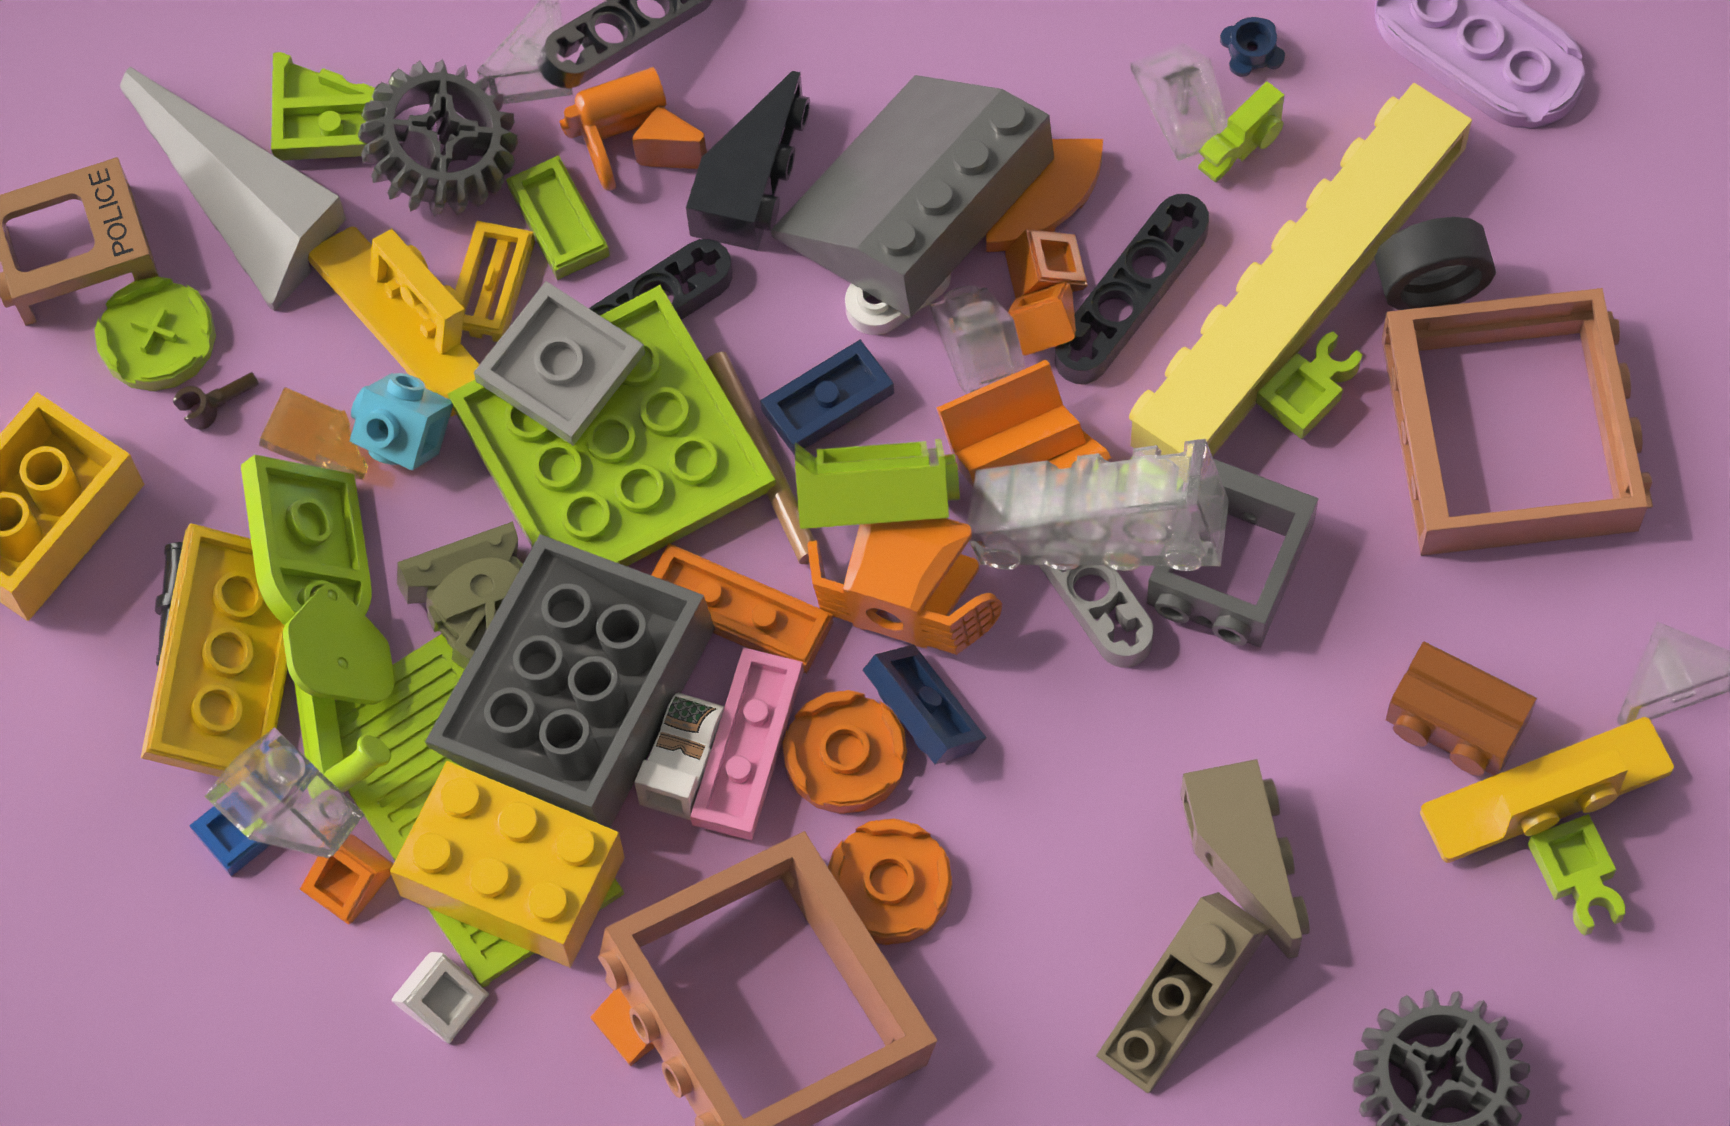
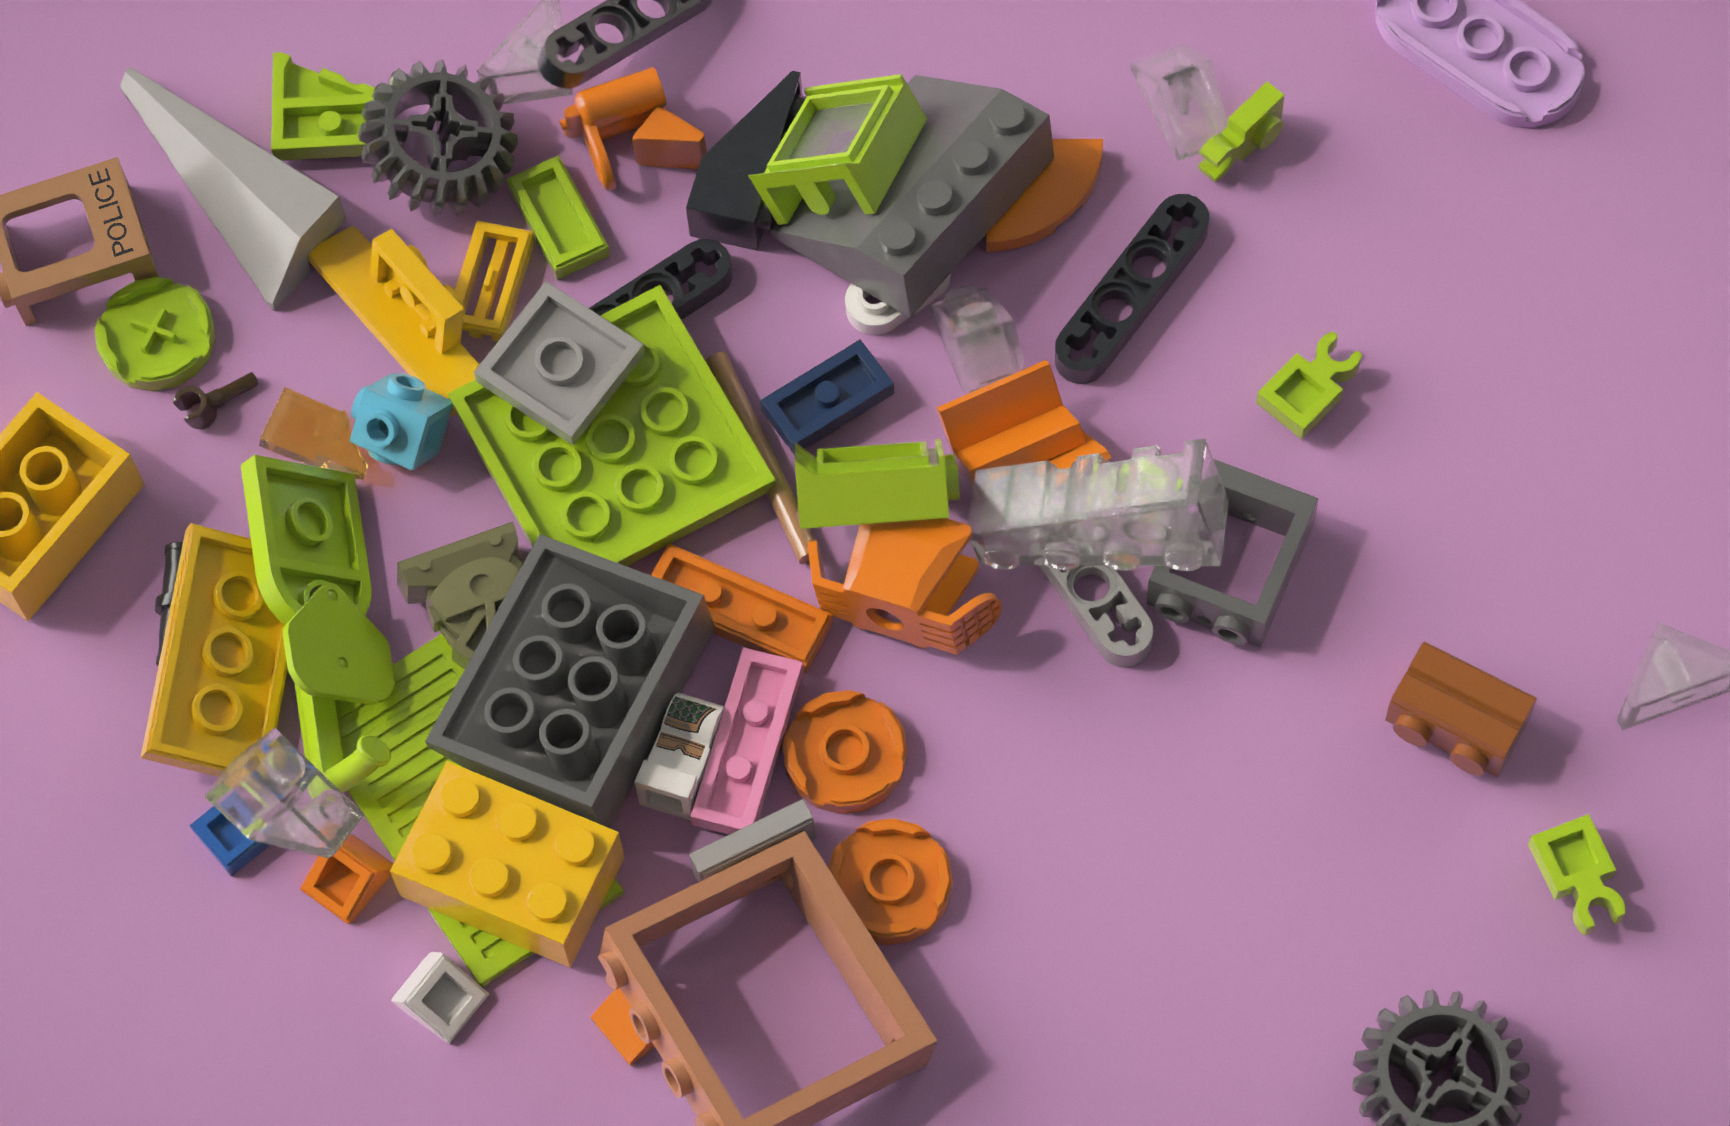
(752, 840): none -> light grey tile
(845, 133): none -> lime window
(924, 704): dark blue plate -> none
(1044, 260): orange slope -> none
(1044, 318): orange slope -> none
(1182, 990): dark tan slope -> none
(1236, 839): dark tan slope -> none
(1255, 32): dark blue plate -> none
(1304, 276): light yellow brick -> none
(1435, 263): black tyre -> none
(1501, 321): nougat window -> none
(1547, 789): yellow bracket -> none

